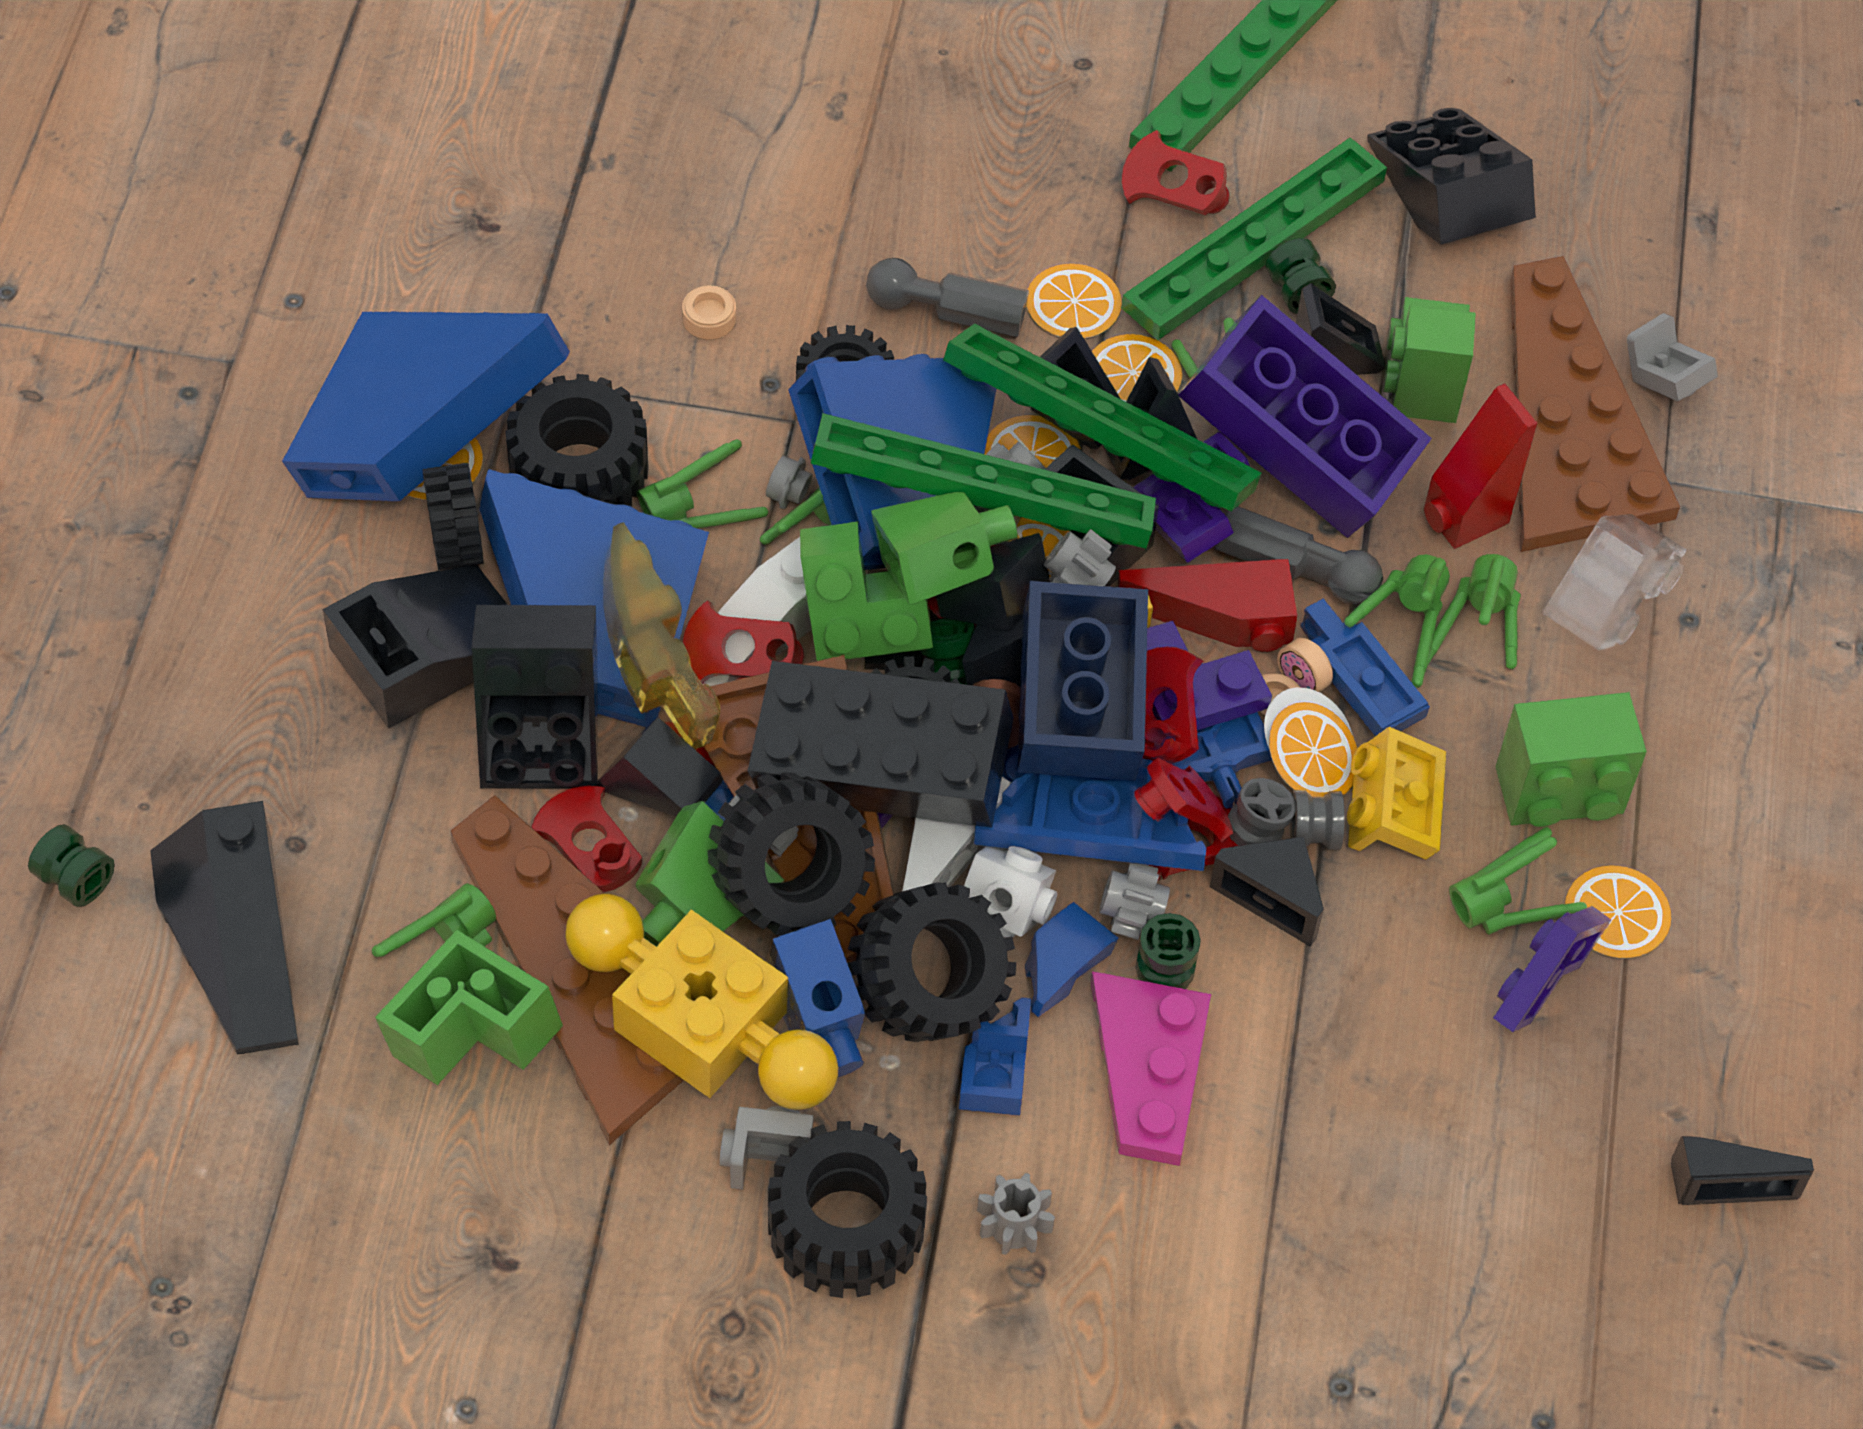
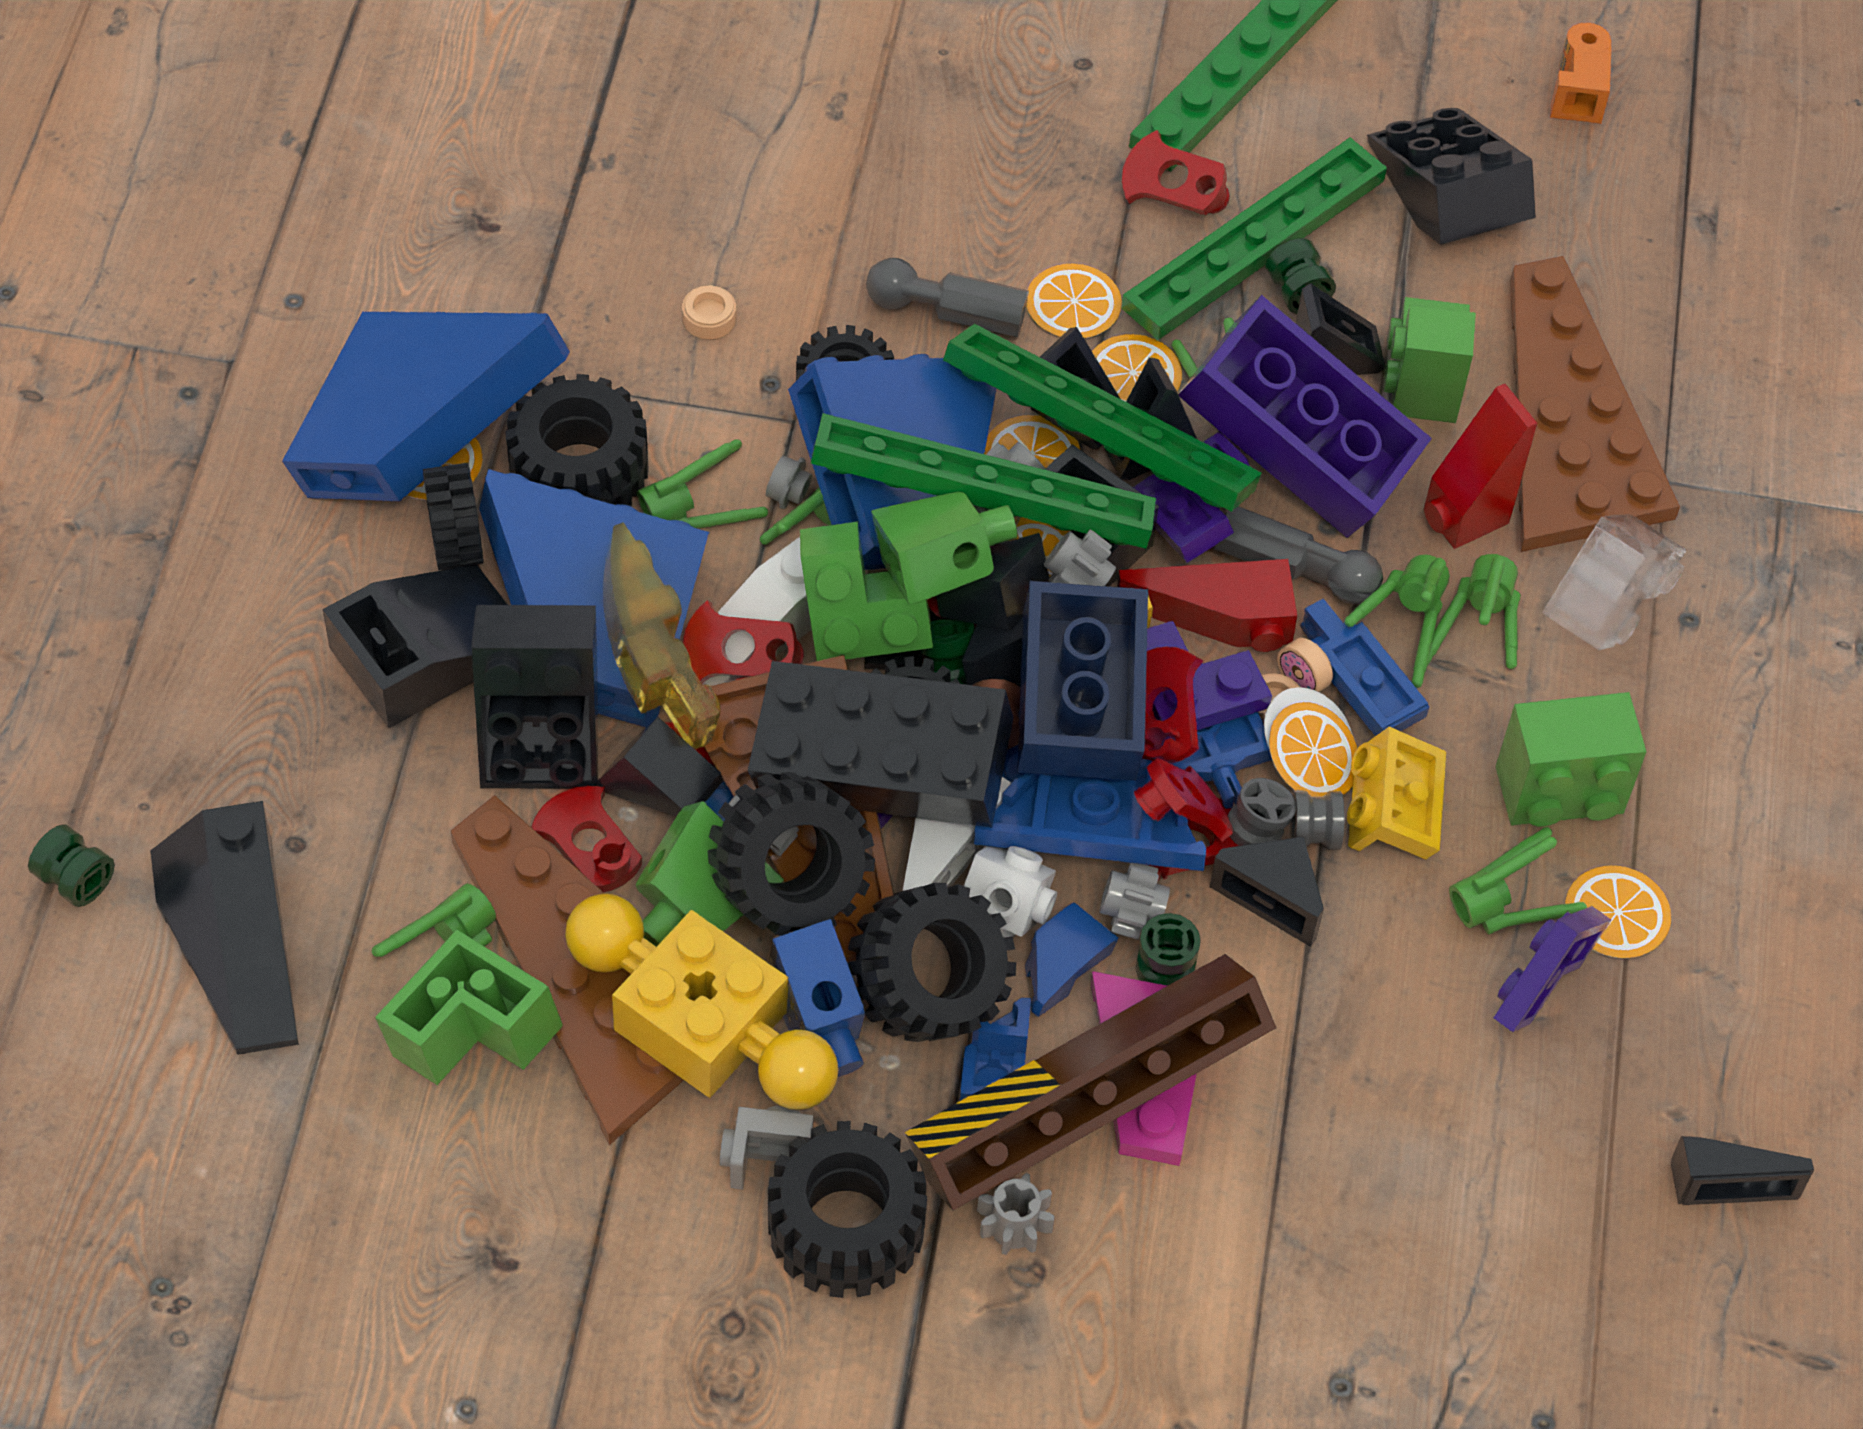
(1090, 1081): none -> reddish brown brick
(1583, 75): none -> orange leg
(1664, 363): light grey bracket -> none

